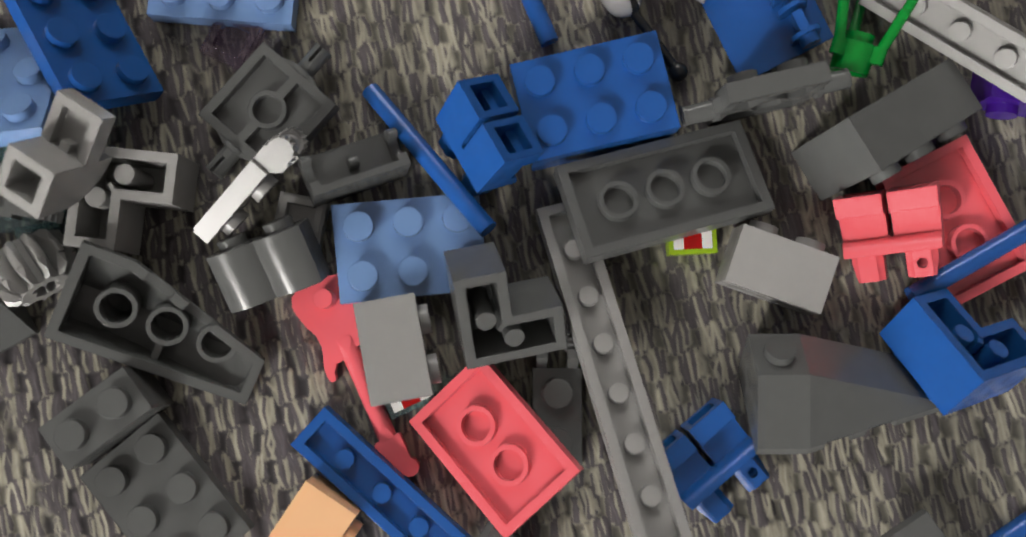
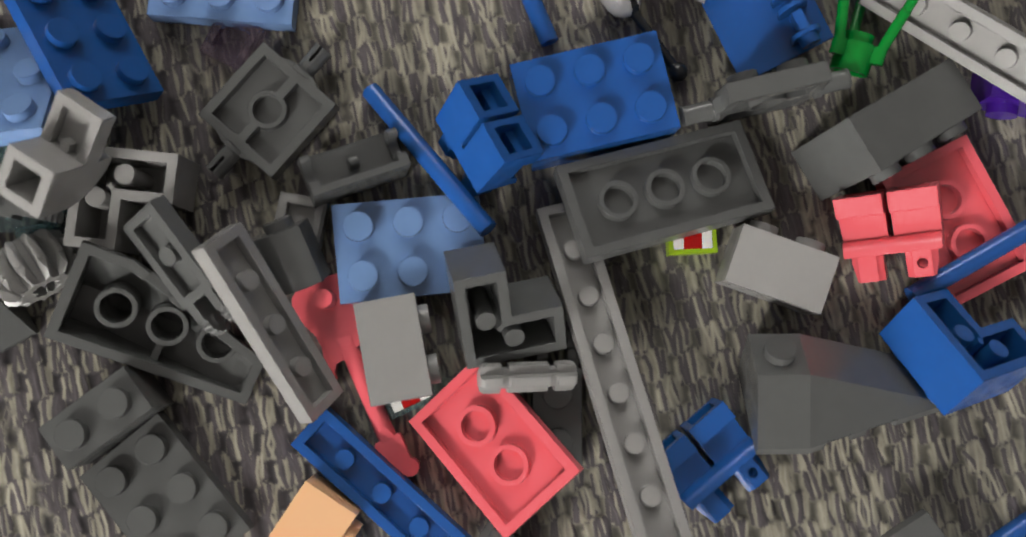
(167, 248): none -> dark grey hinge
(252, 182): hinge -> none
(268, 321): none -> light grey plate
(527, 376): none -> light grey axle

